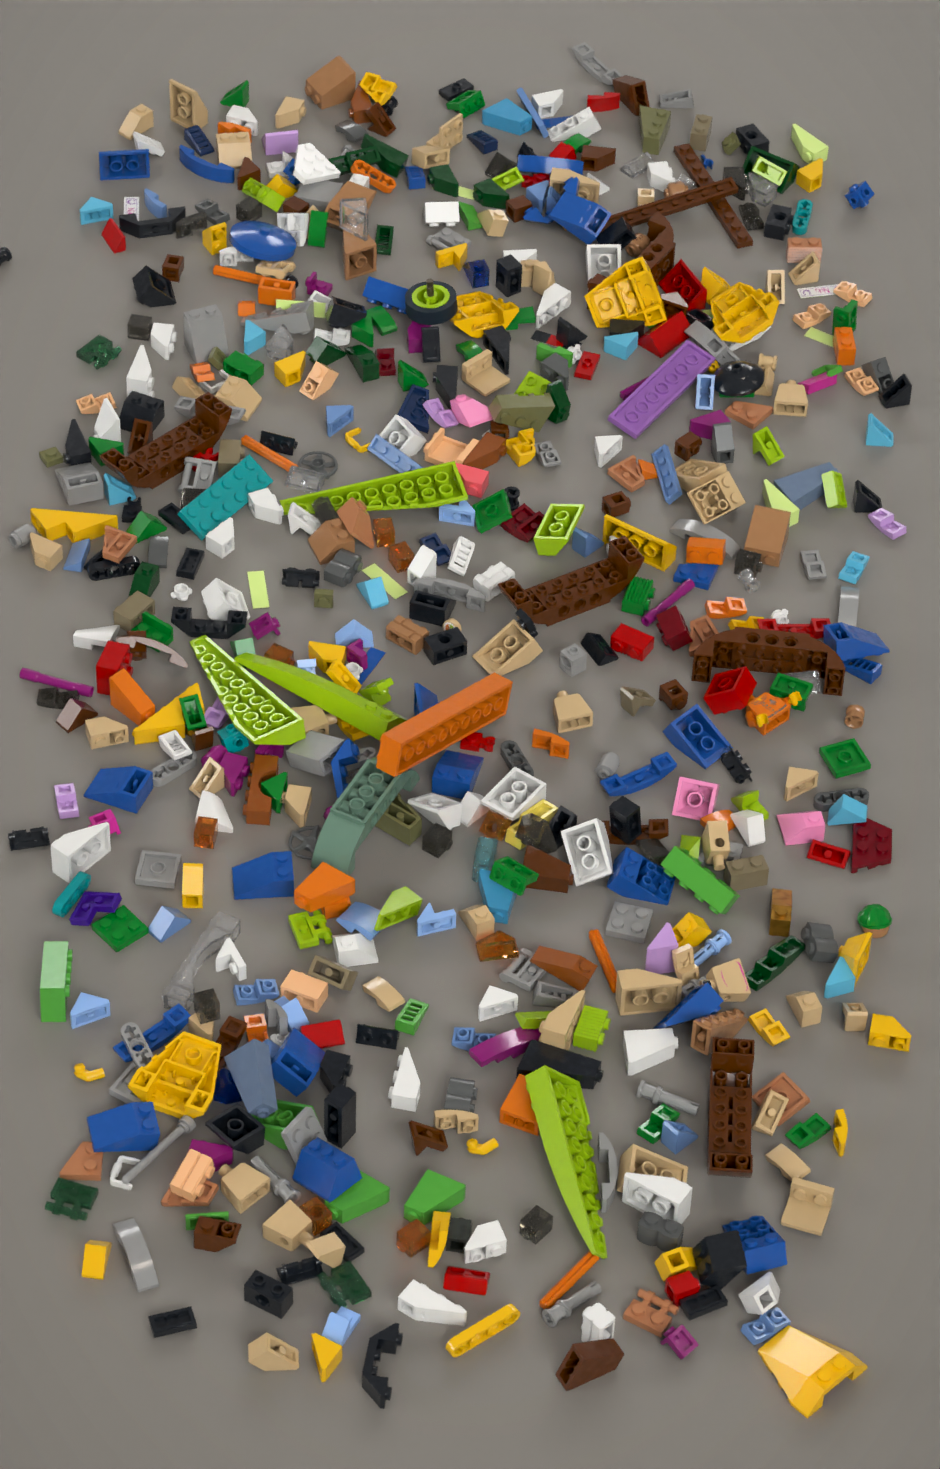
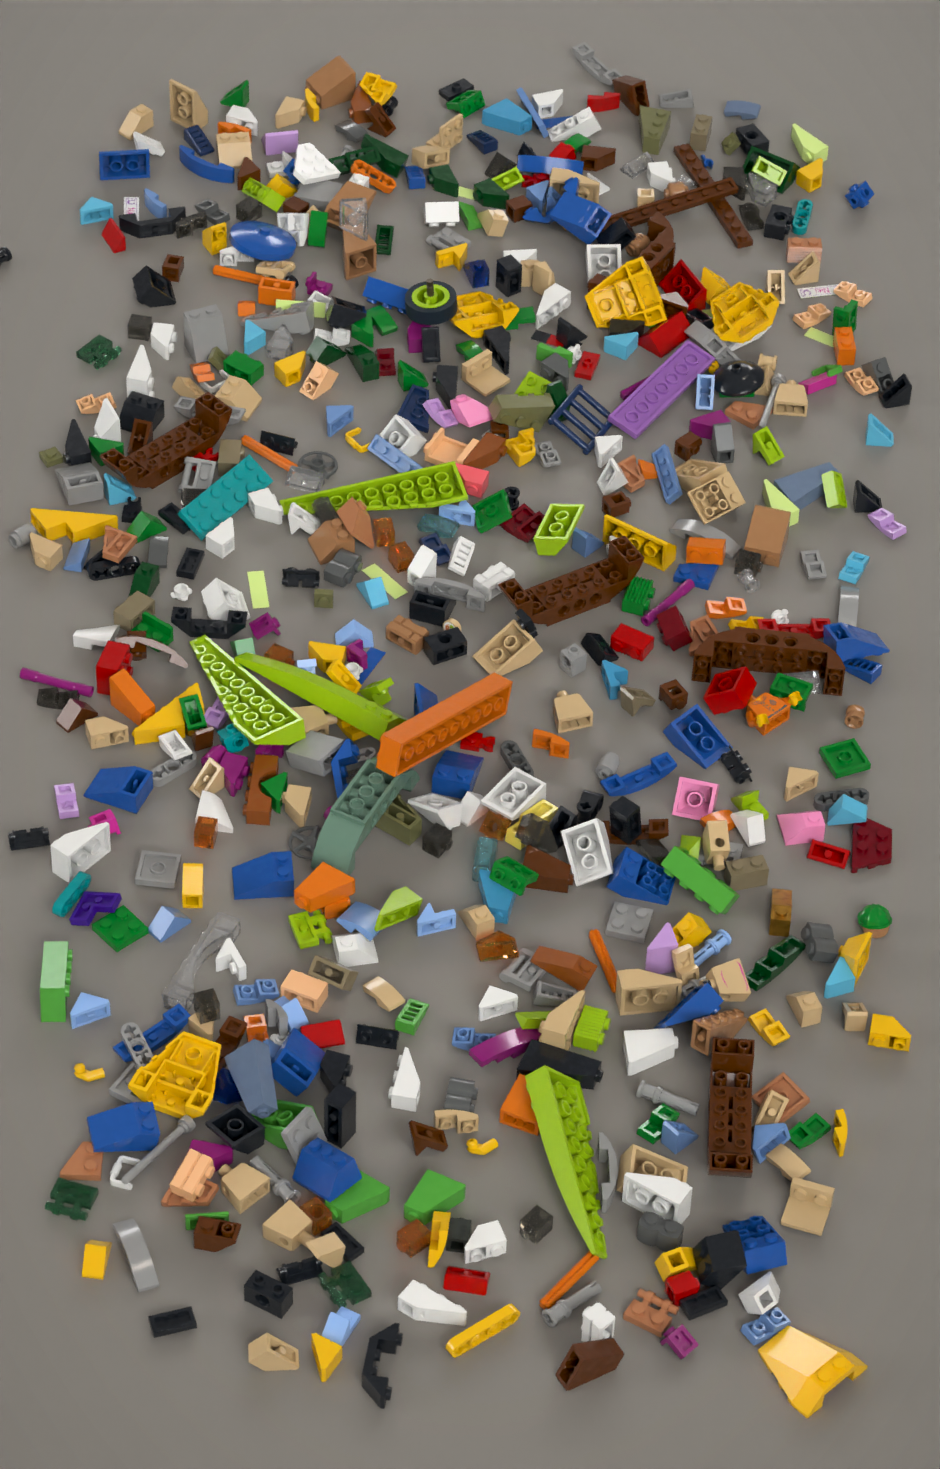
(311, 106): none -> yellow slope
(440, 525): none -> clear light blue slope
(562, 409): none -> dark blue bar
(589, 806): none -> black piece
(611, 478): none -> white slope
(613, 677): none -> dark azure slope
(744, 108): none -> sand blue slope
(767, 1138): none -> medium blue slope
(775, 381): none -> light grey piece

